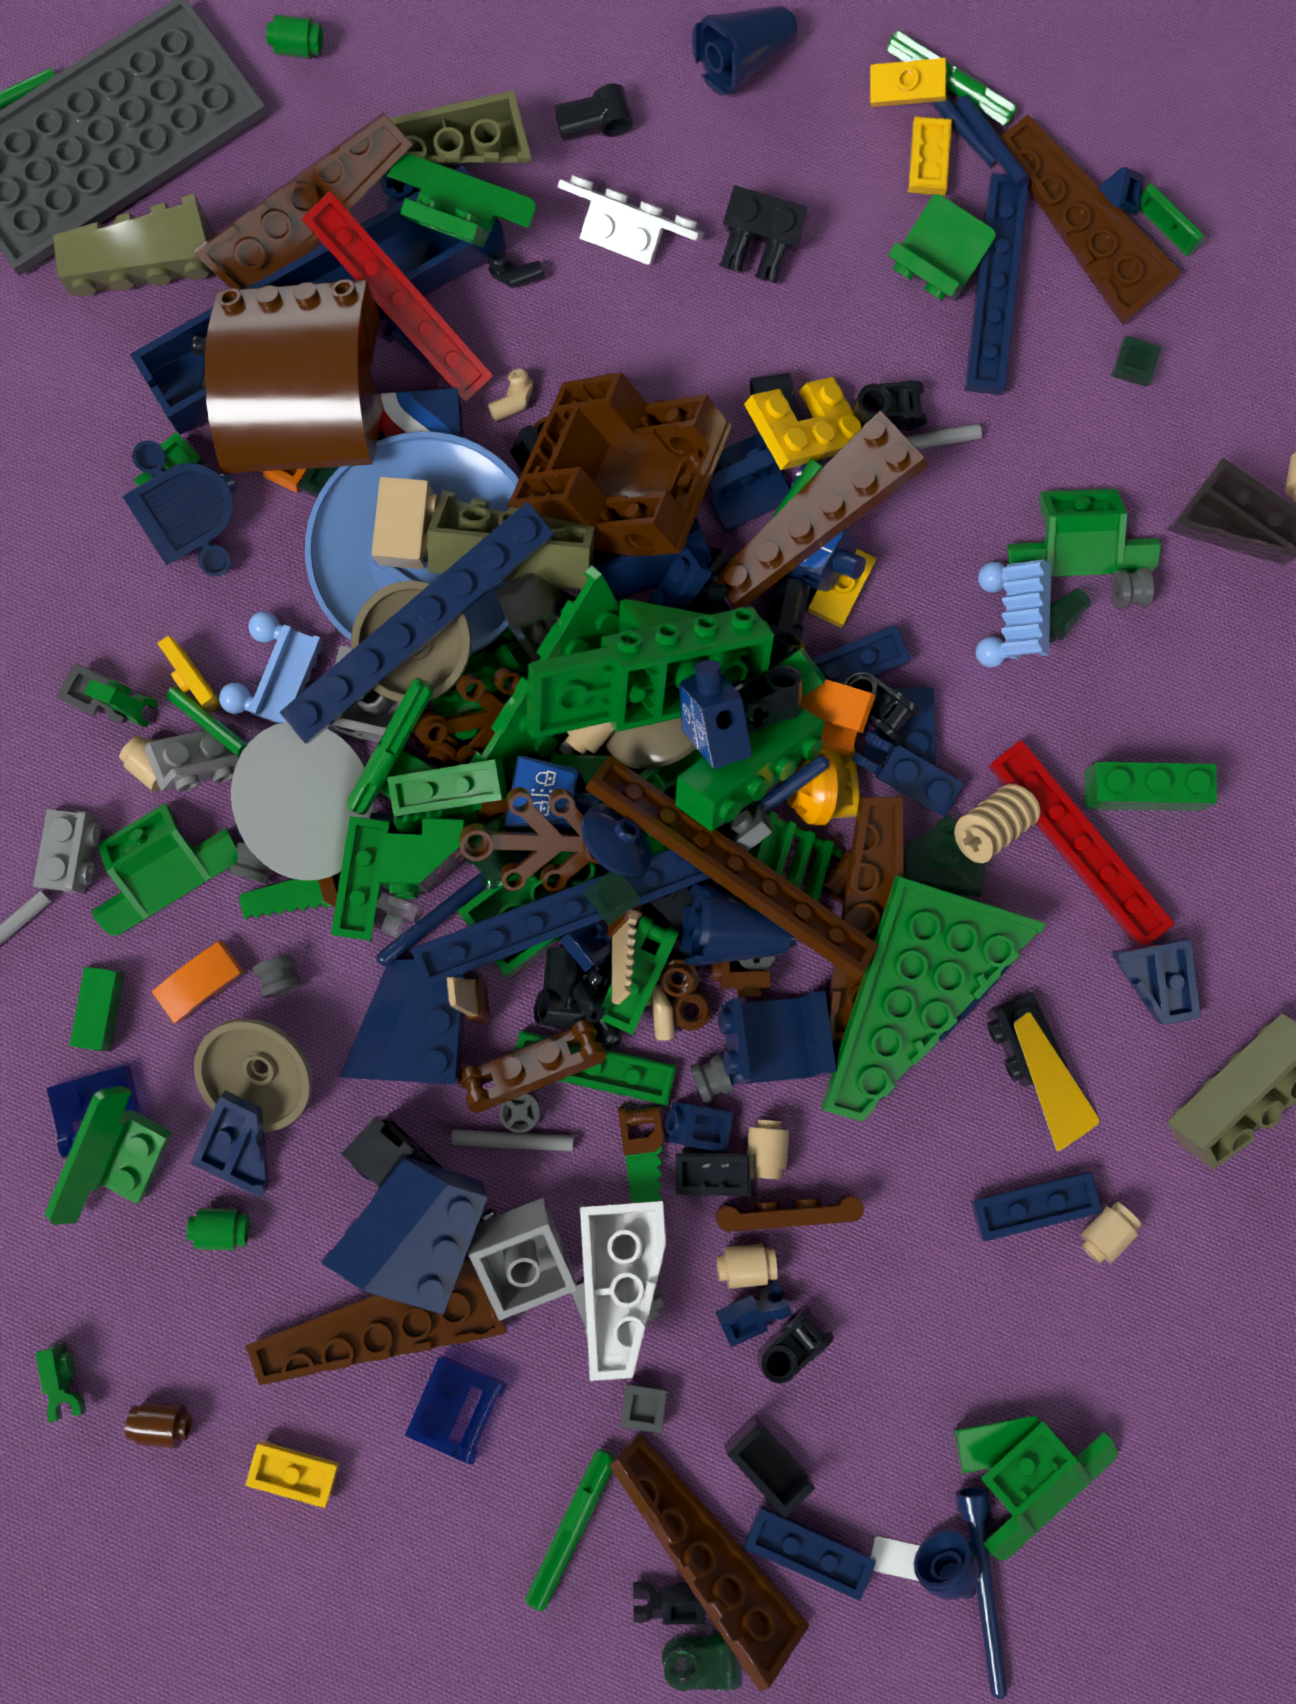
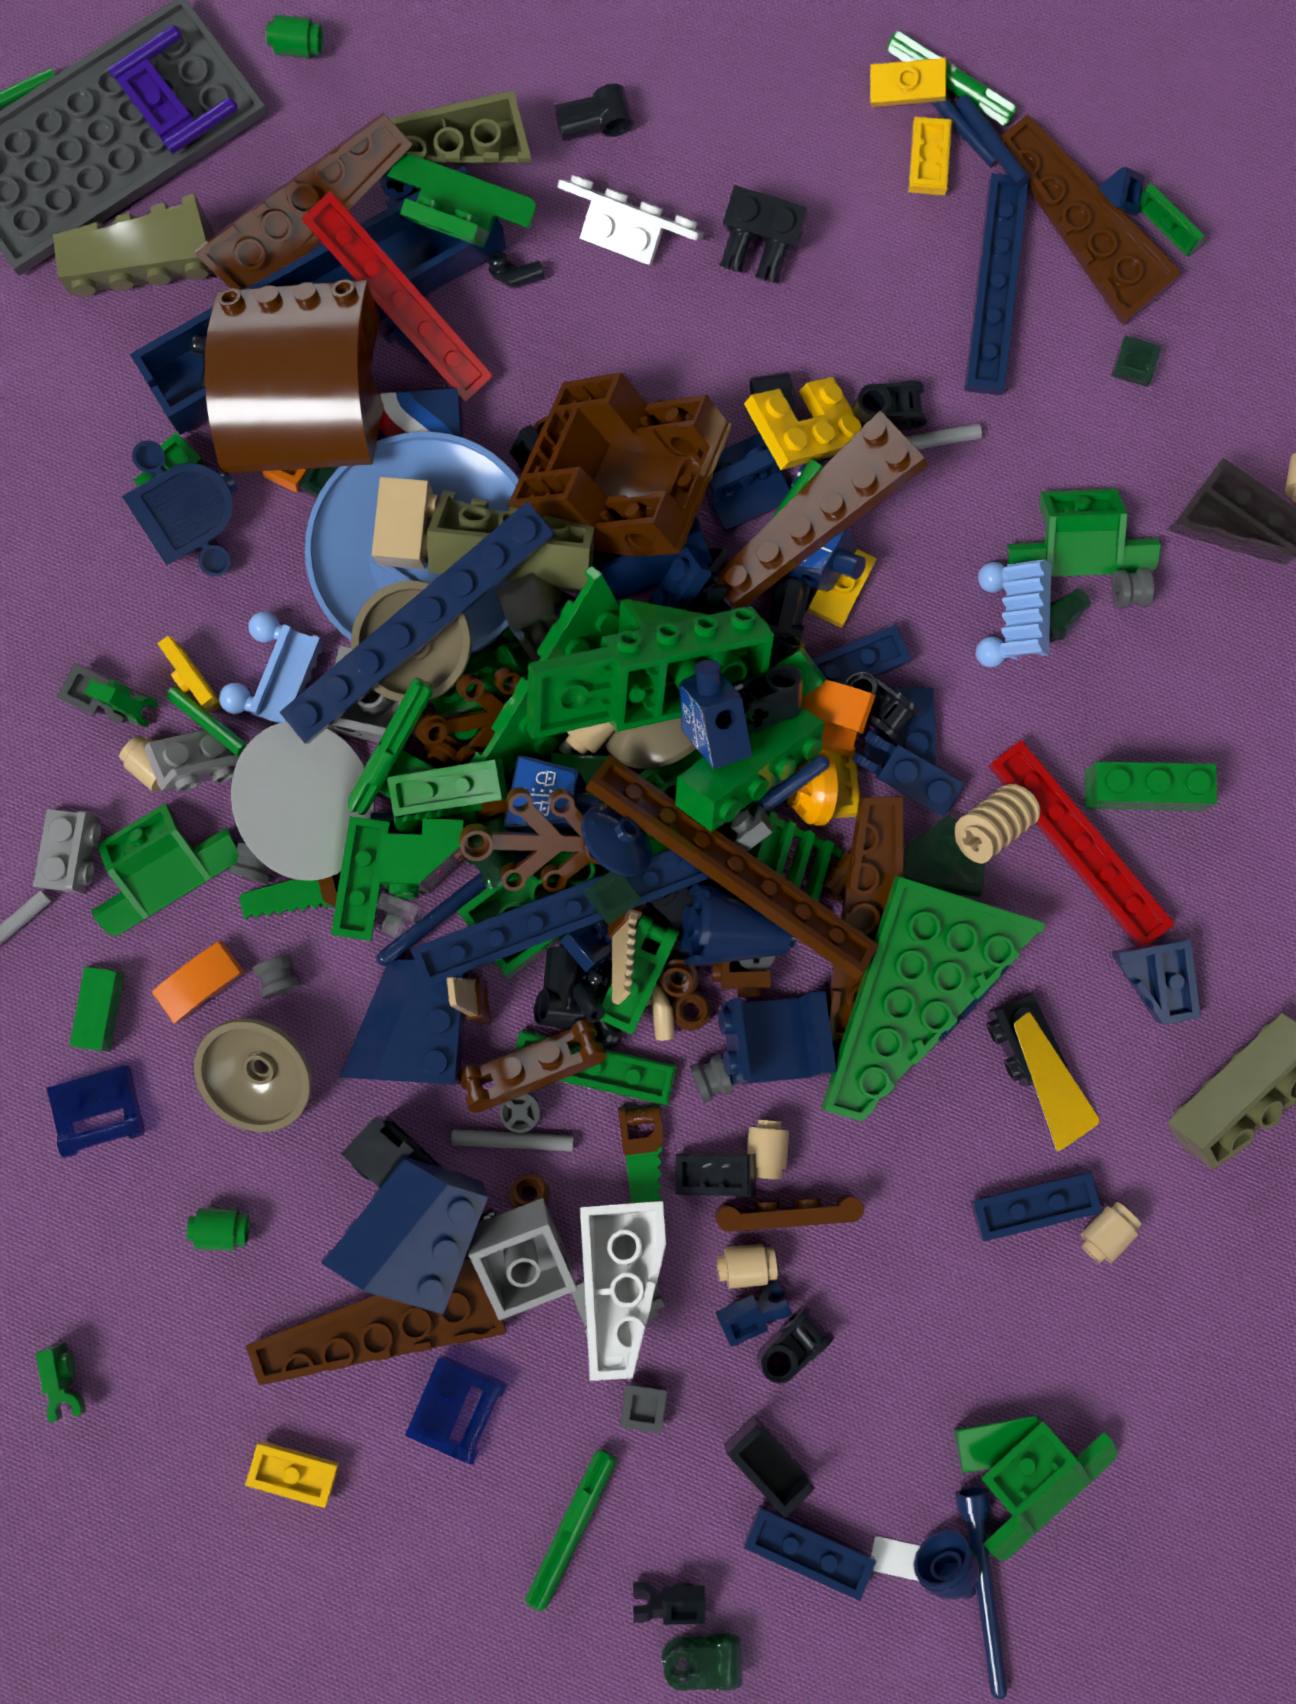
(111, 1151): green plate -> none
(157, 101): none -> dark purple plate
(158, 1425): reddish brown brick -> none
(235, 1144): dark blue wing -> none
(516, 398): tan arm -> none
(524, 1184): none -> reddish brown plate
(699, 1127): dark blue bracket -> none
(729, 1585): reddish brown wing -> none
(741, 44): dark blue cone -> none
(943, 248): green bracket -> none

